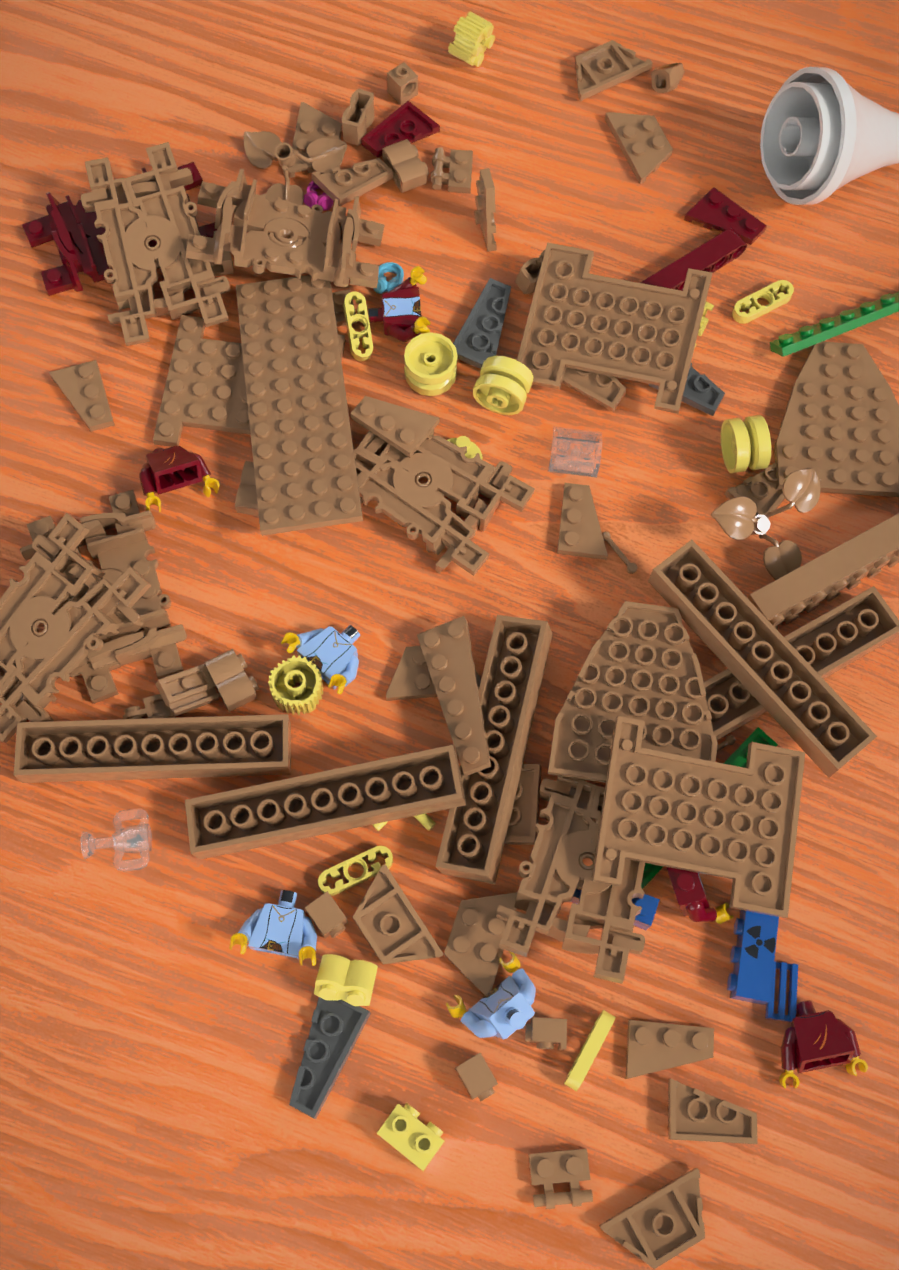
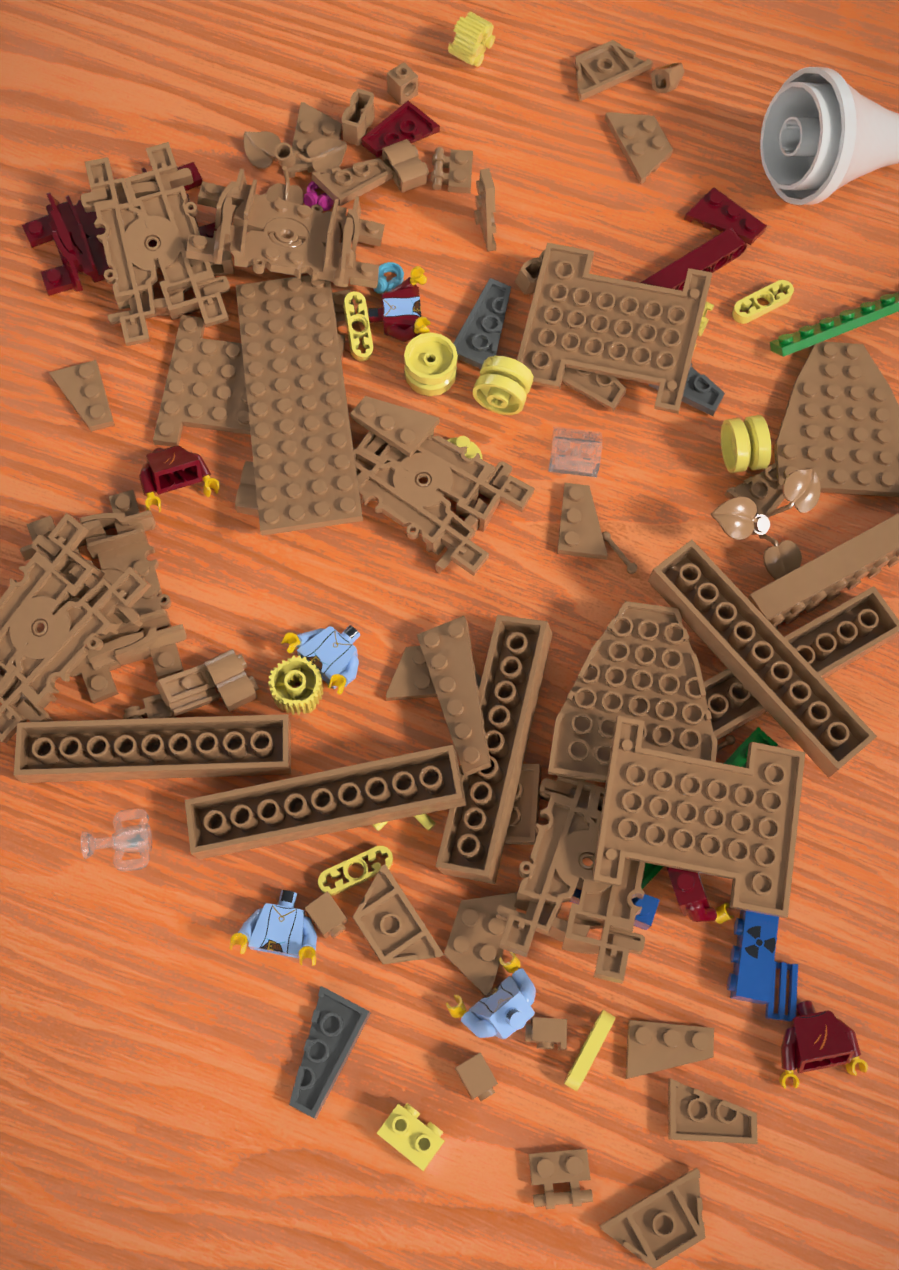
(345, 980): light yellow brick -> none

